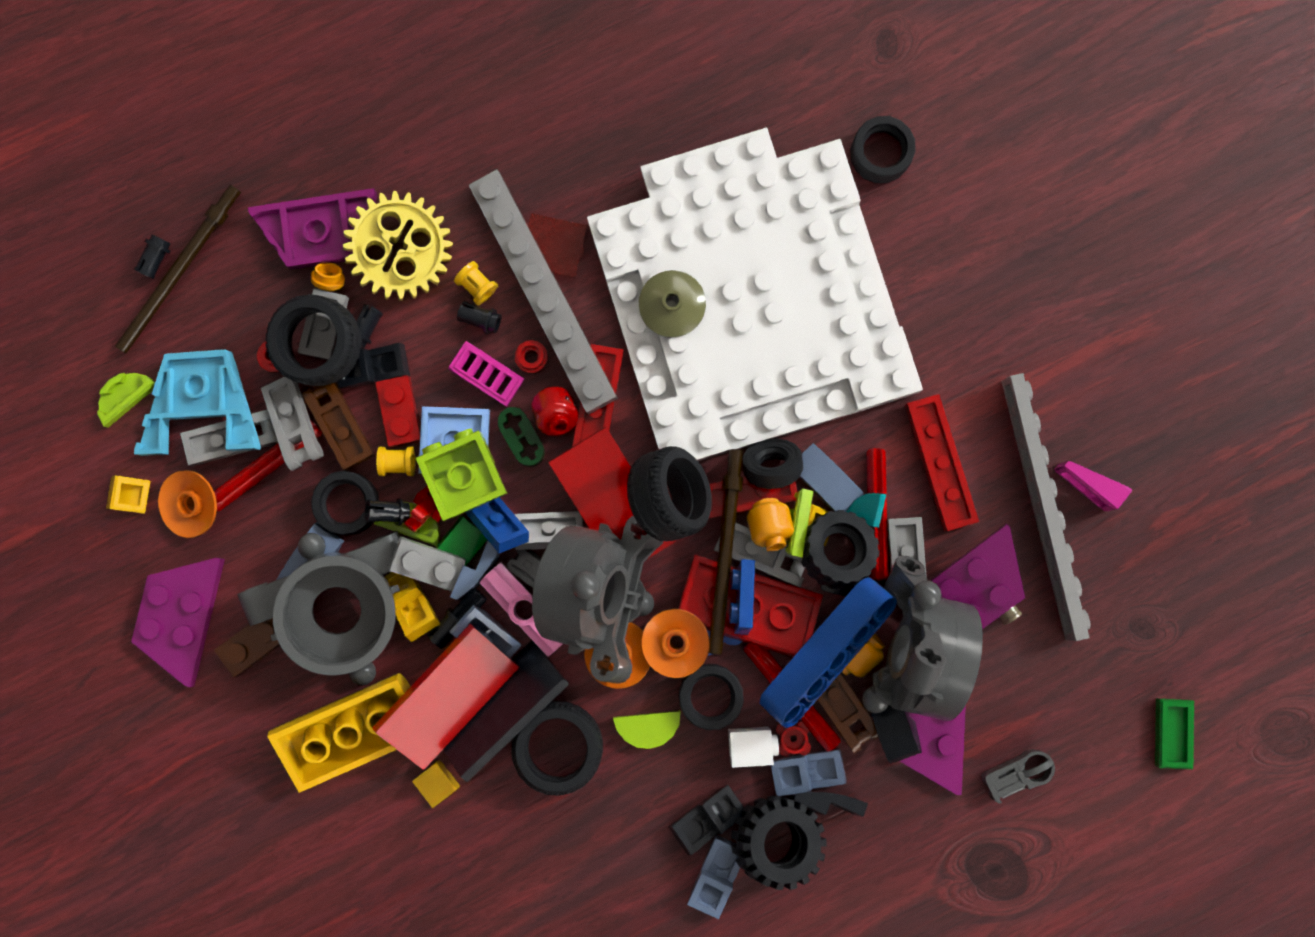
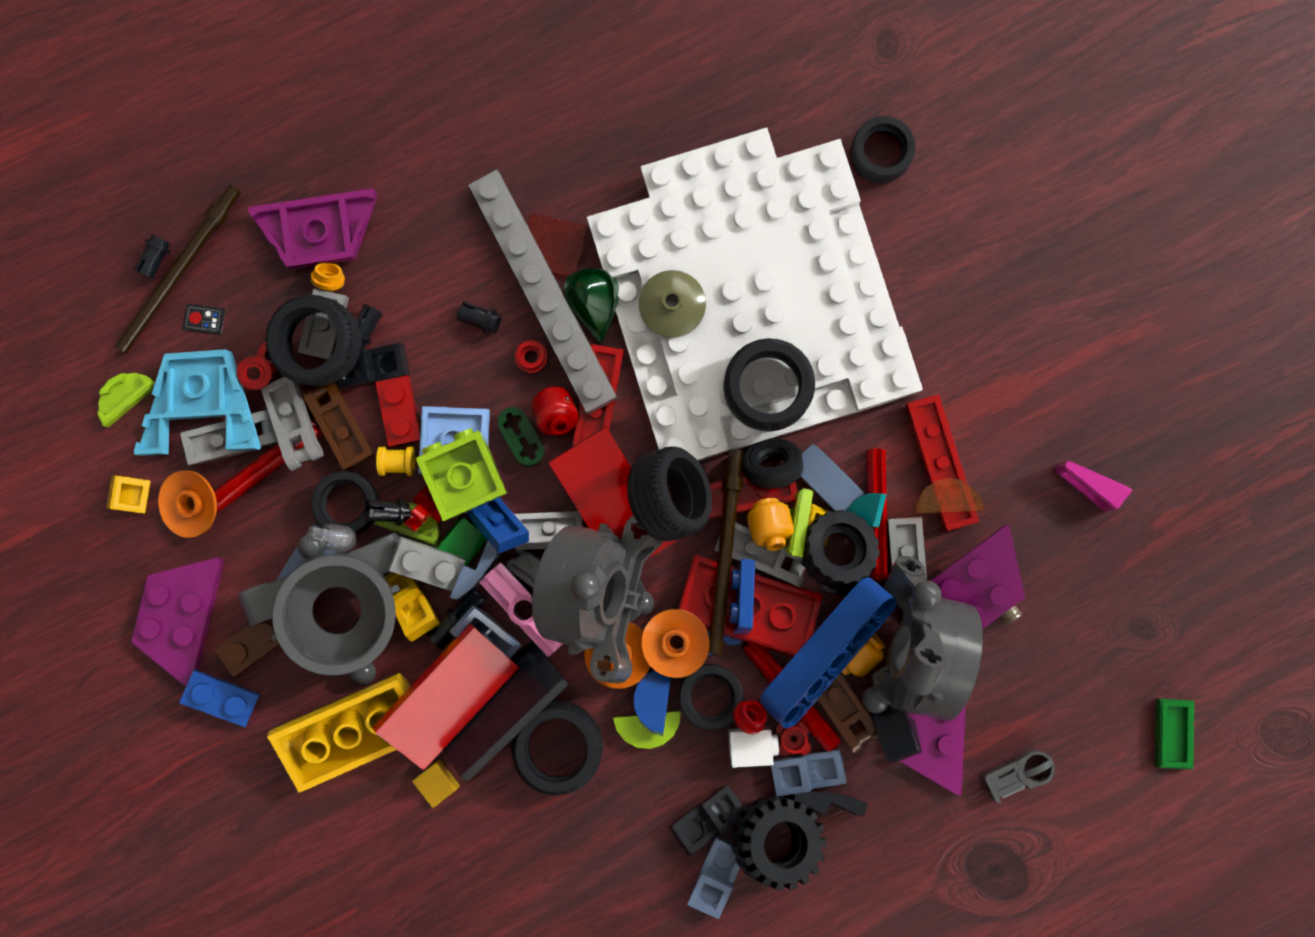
(203, 318): none -> black sticker
(219, 698): none -> blue plate
(262, 365): none -> red plate
(333, 537): none -> clear cylinder
(370, 232): light yellow gear -> none
(461, 359): dark pink slope -> none
(475, 283): yellow bush -> none
(593, 299): none -> dark green piece
(652, 701): none -> blue tile
(750, 717): none -> red plate
(781, 351): none -> black tyre
(948, 496): none -> clear orange tile
(1048, 519): light grey plate -> none

